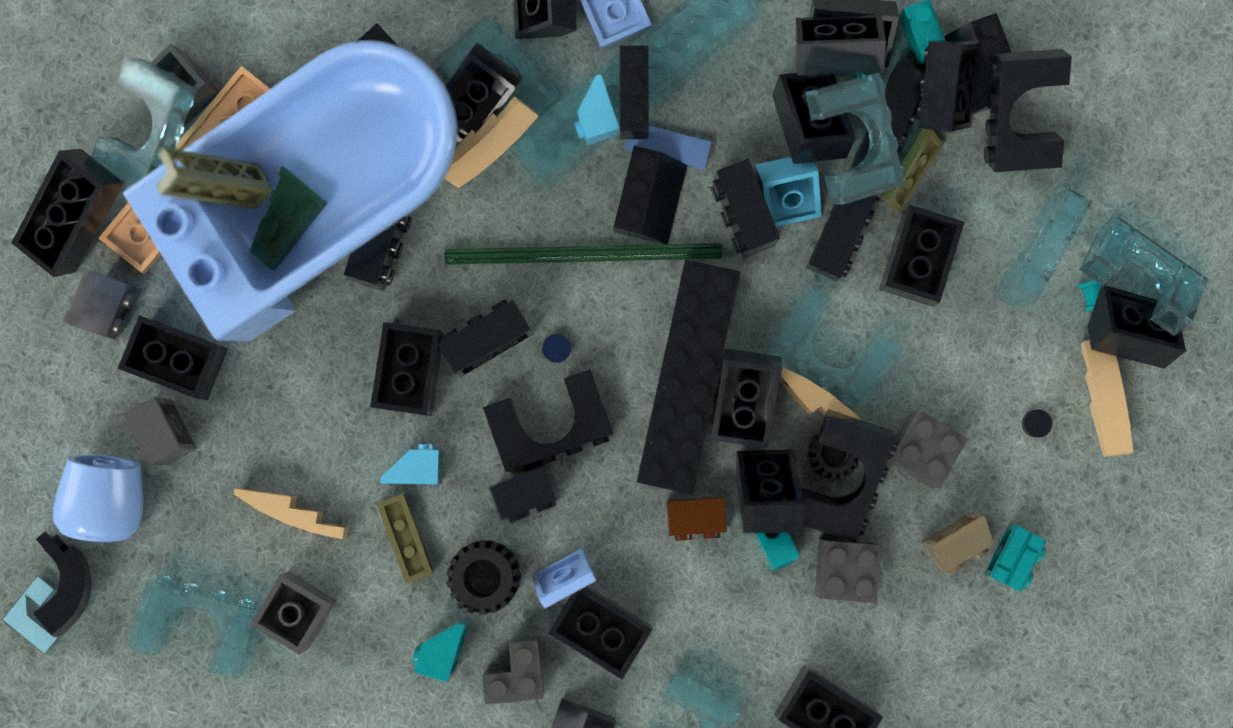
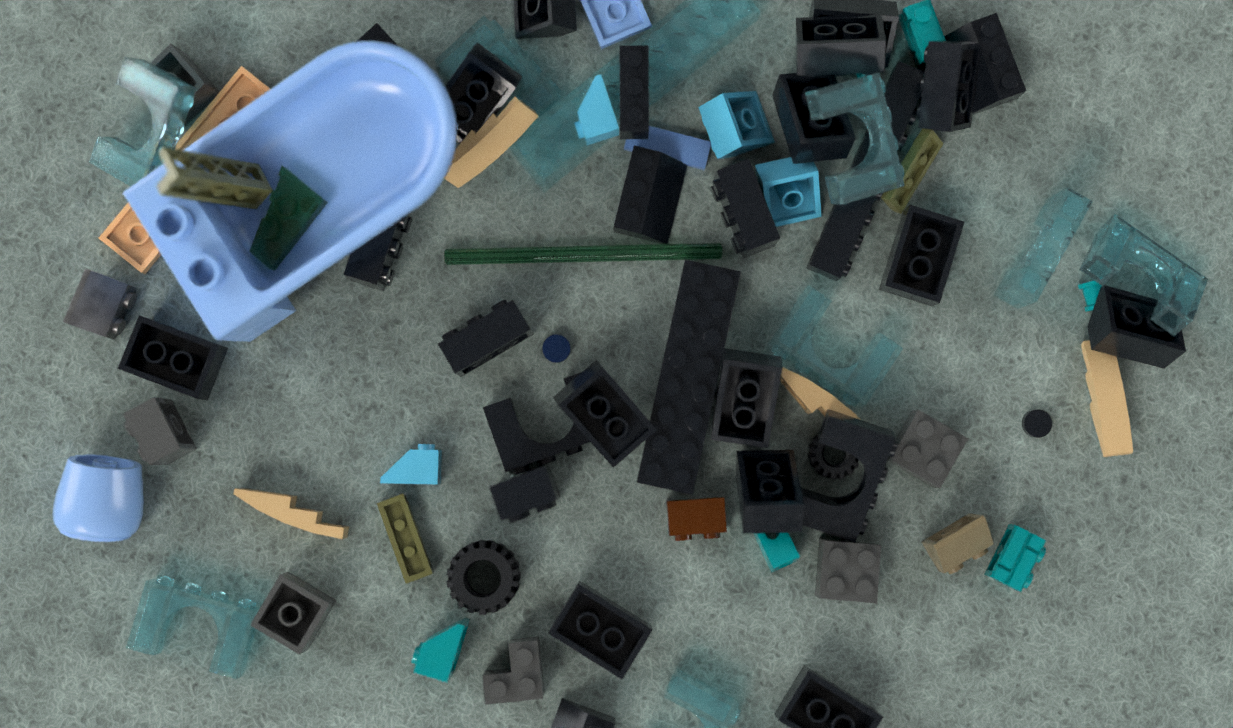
(21, 616): medium azure tile -> none
(67, 212): black brick -> none
(73, 589): black arch -> none
(407, 369): black brick -> none
(563, 578): light blue tile -> none
(604, 413): none -> black slope
(736, 123): none -> medium azure slope
(1011, 77): black arch -> none

